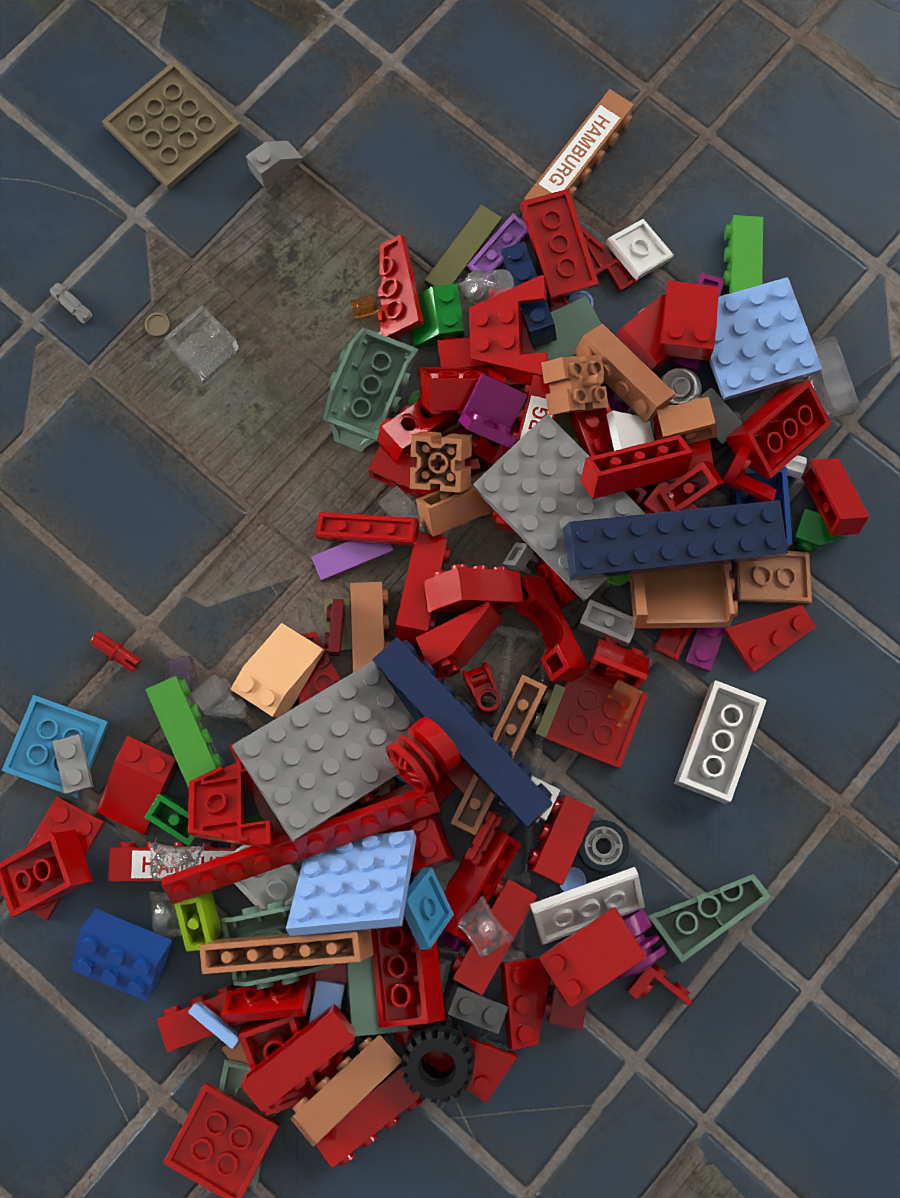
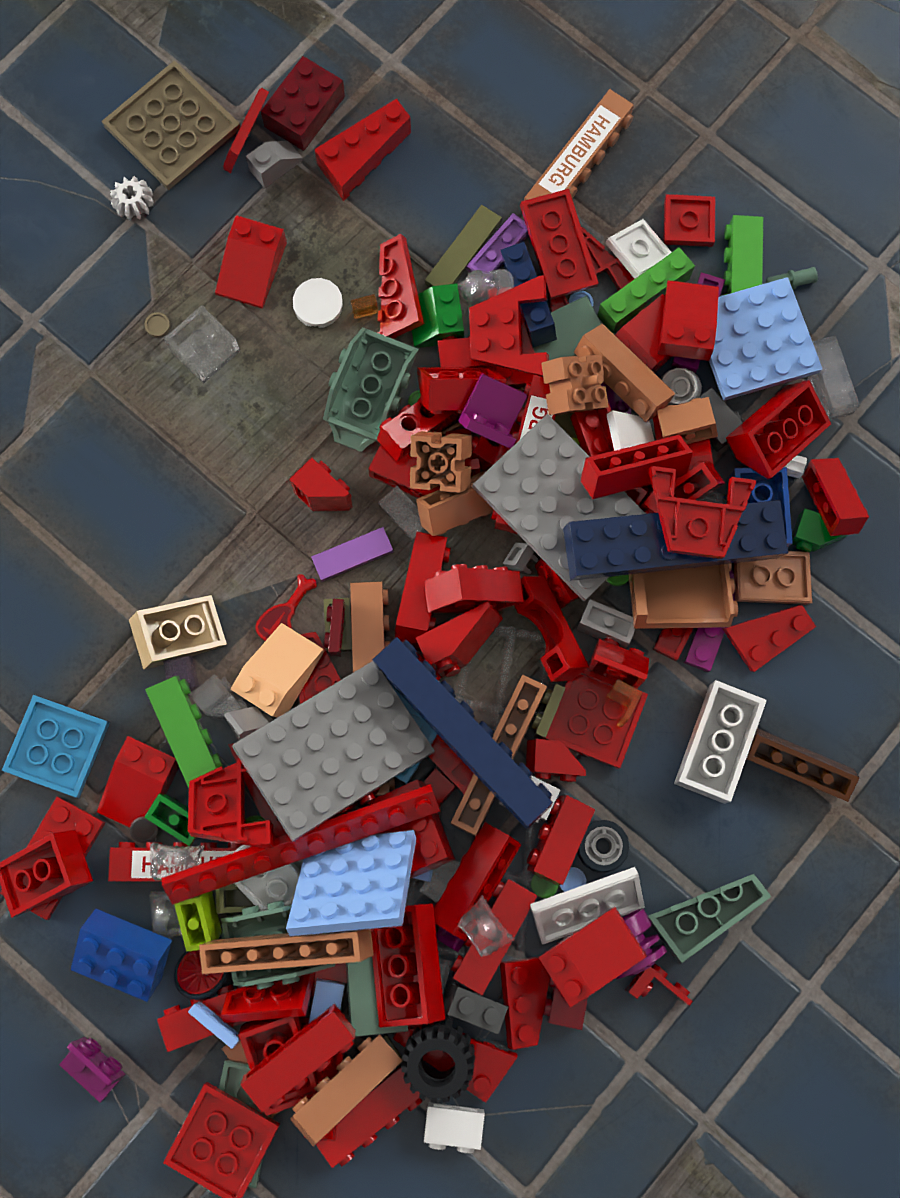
(71, 303): light grey axle -> none
(73, 764): light grey plate -> none
(92, 1068): none -> magenta bracket
(115, 651): red axle -> none
(132, 198): none -> white gear
(143, 830): none -> dark grey piece
(176, 630): none -> tan slope
(191, 981): none -> red wheel
(231, 900): none -> olive slope
(245, 130): none -> red tile
(246, 721): none -> light grey slope
(250, 261): none -> red slope
(283, 612): none -> red piece
(303, 103): none -> dark red brick
(317, 302): none -> white tile
(319, 489): none -> red slope
(361, 147): none -> red wedge
(367, 528): red tile -> none
(423, 754): red wheel -> none
(426, 908): dark azure plate -> none
(454, 1127): none -> white brick
(482, 684): red piece -> none
(483, 837): red axle -> none
(542, 887): none -> bright green piece
(552, 758): none -> red slope
(643, 290): none -> bright green brick
(689, 220): none -> red plate
(696, 525): none -> red wing
(739, 480): red bracket -> none
(798, 277): none -> sand green axle
(803, 765): none -> reddish brown brick

